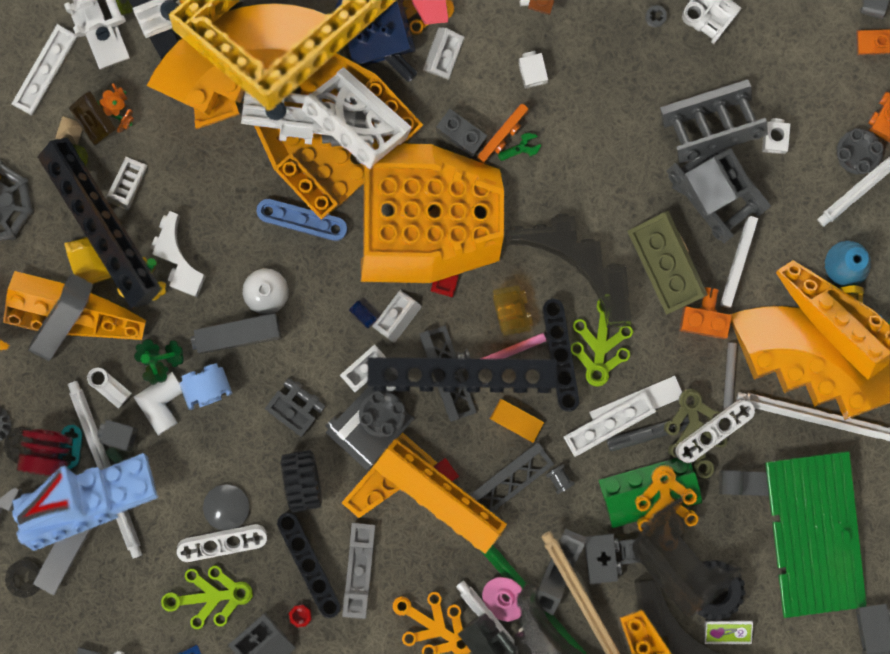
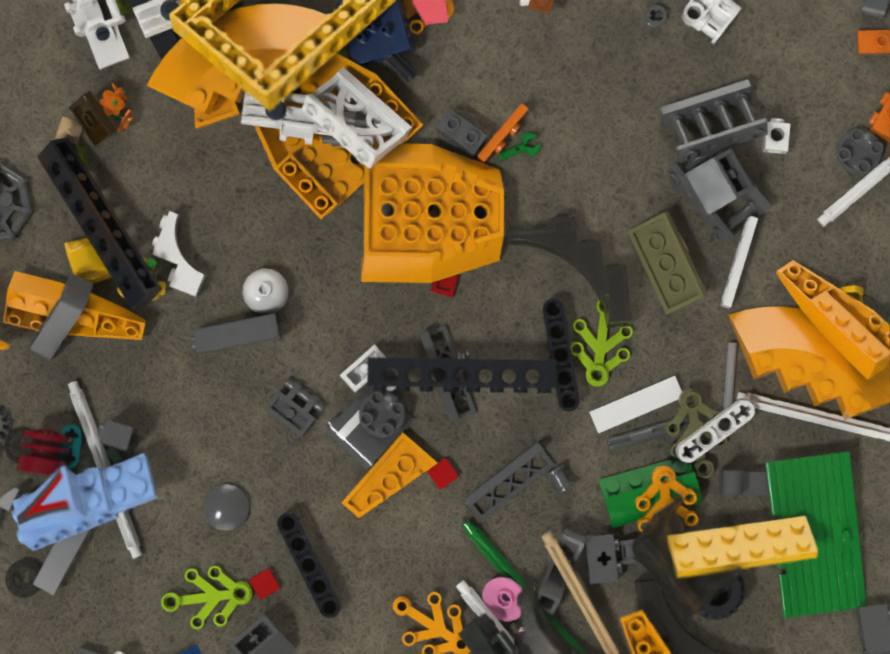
(44, 70): white tile -> none
(110, 388): white piece -> none
(117, 200): white slope -> none
(148, 354): dark green plant -> none
(154, 400): white brick -> none
(205, 387): light blue brick -> none
(220, 539): white beam -> none
(264, 584): none -> red tile
(300, 615): red tile -> none
(301, 220): medium blue plate -> none
(301, 481): black tyre -> none
(358, 571): light grey slope -> none
(362, 316): clear blue piece -> none
(397, 316): white slope -> none
(440, 496): light orange brick -> none
(443, 53): white slope -> none
(511, 311): clear yellow slope -> none
(516, 420): light orange slope -> none
(517, 348): bright pink bar -> none
(533, 69): white brick -> none
(609, 424): white tile -> none
(706, 319): orange brick -> none
(728, 631): slope -> none
(741, 546): none -> yellow plate
(842, 268): dark azure cone -> none

